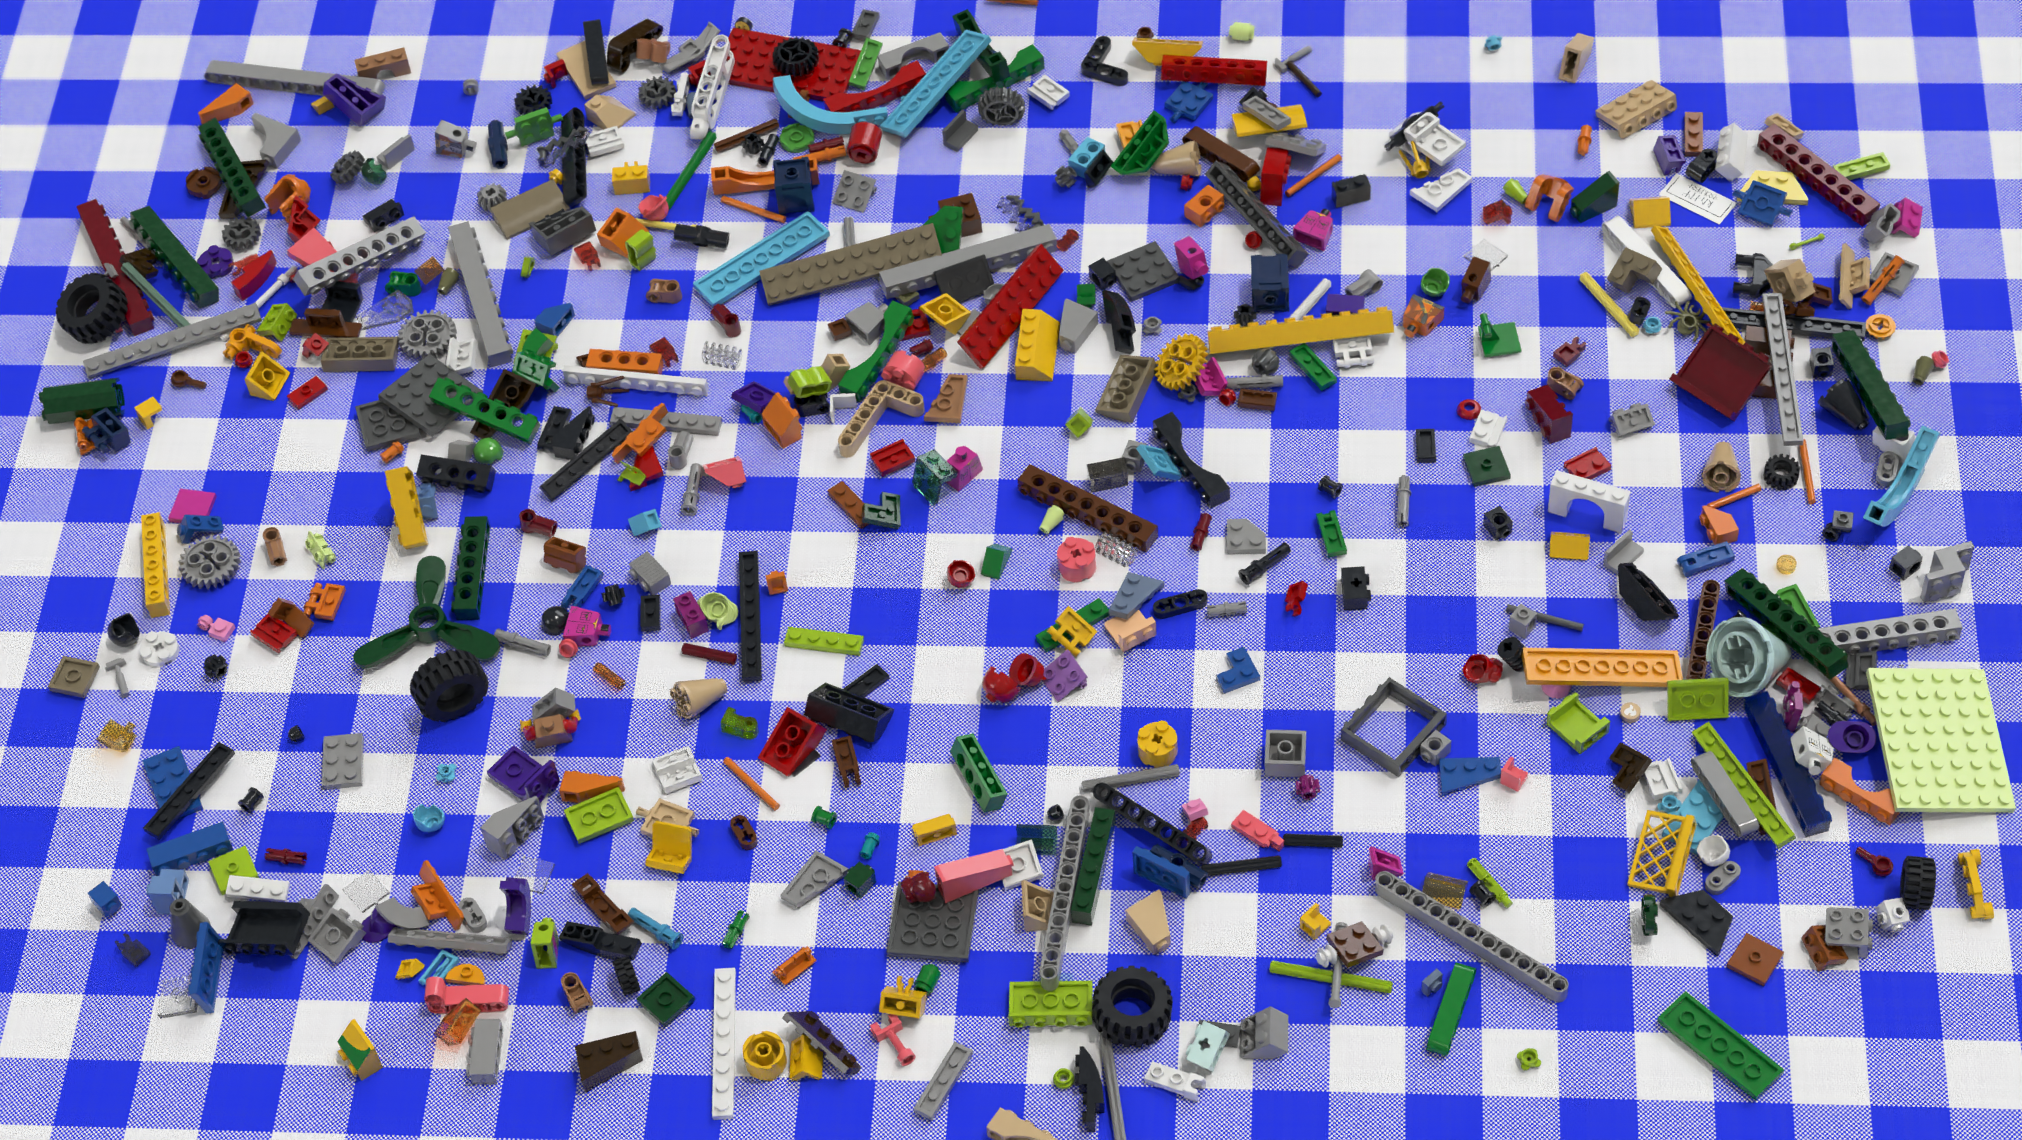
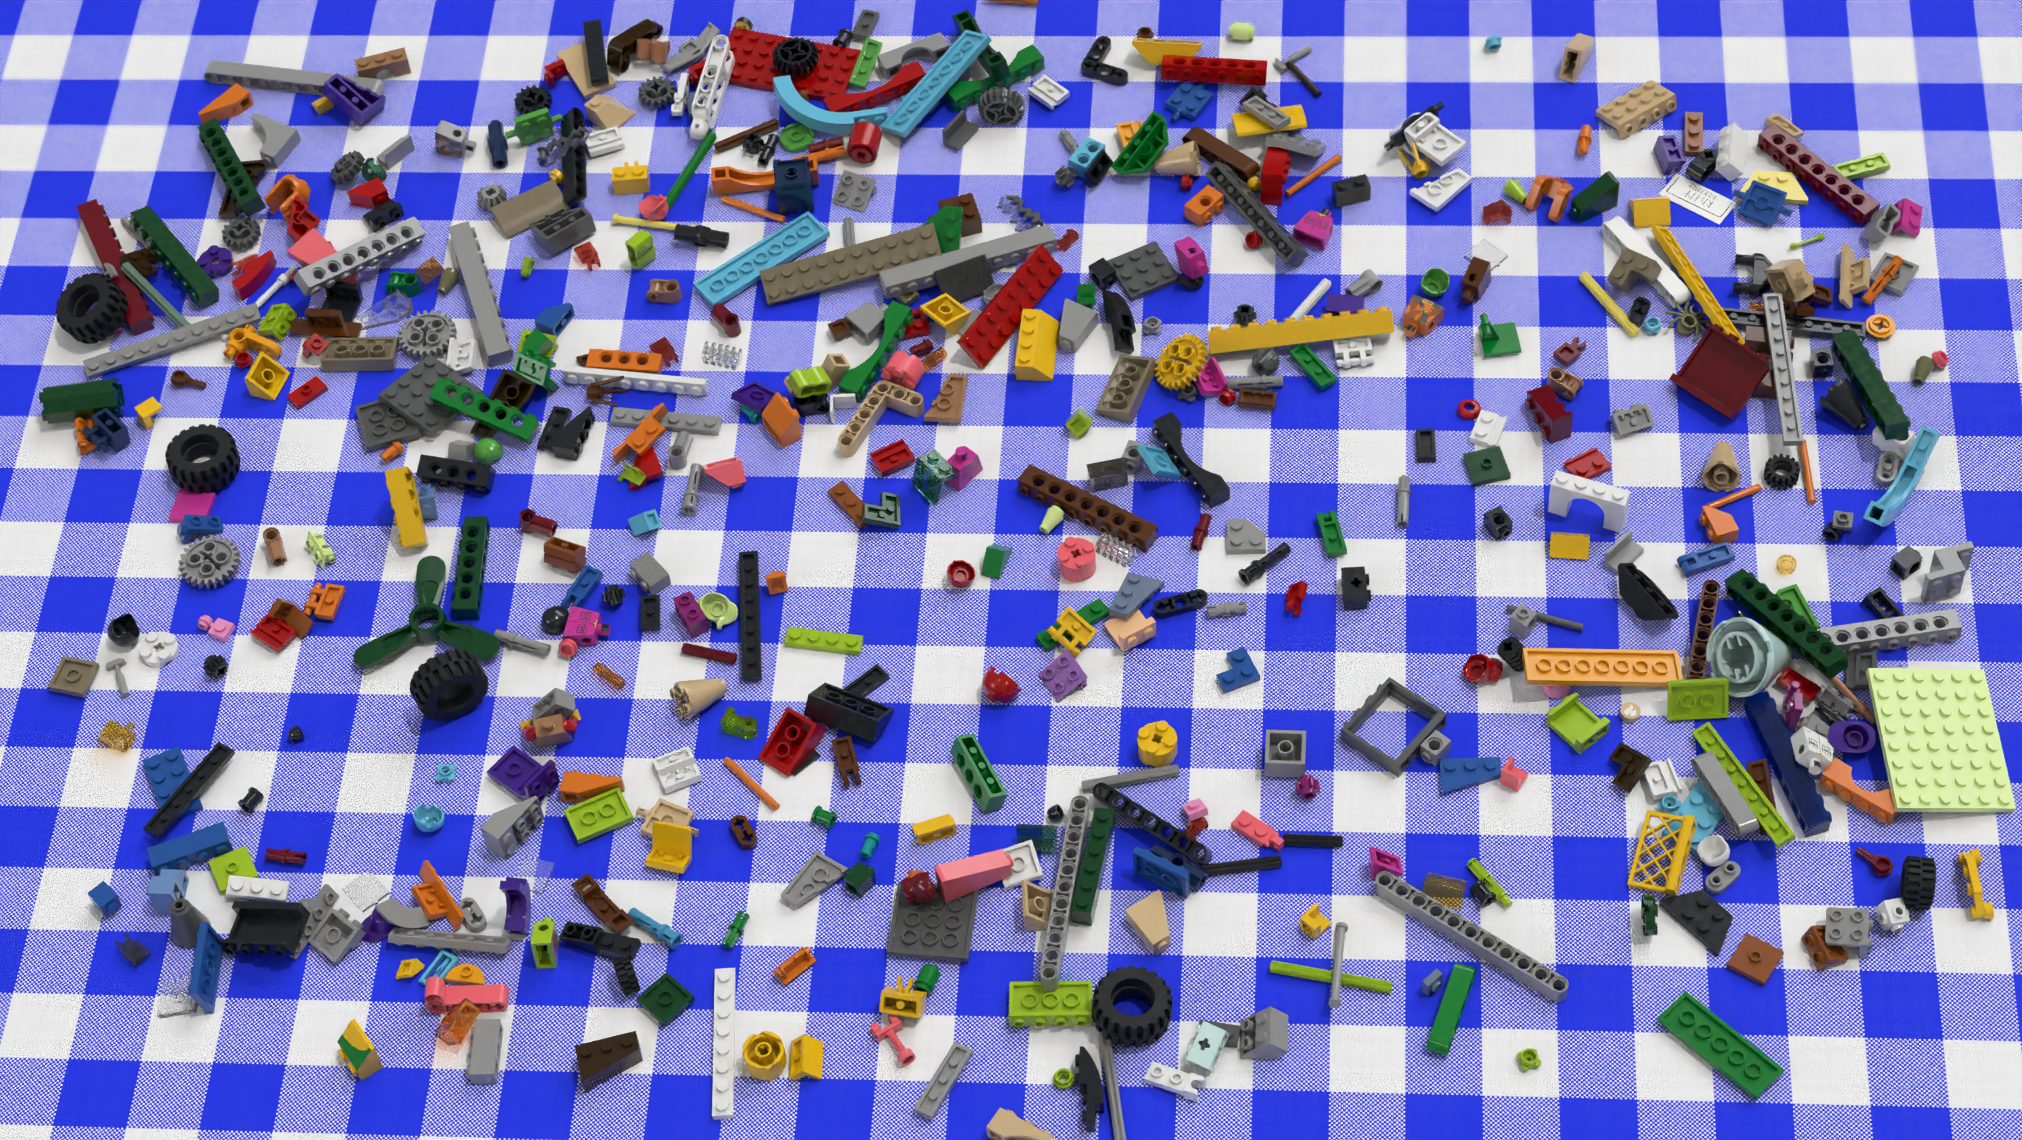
(155, 565): yellow brick -> none
(196, 443): none -> black tyre
(206, 189): reddish brown plate -> none
(342, 761): light grey plate -> none
(369, 194): none -> red slope
(470, 83): light grey bush -> none
(576, 995): medium nougat piece -> none
(585, 460): black tile -> none
(617, 230): orange slope -> none
(822, 1039): wing -> none
(1026, 670): red piece -> none
(1270, 283): dark blue container -> none
(1324, 485): black bush -> none
(1354, 944): plate -> none
(1883, 599): none -> black slope

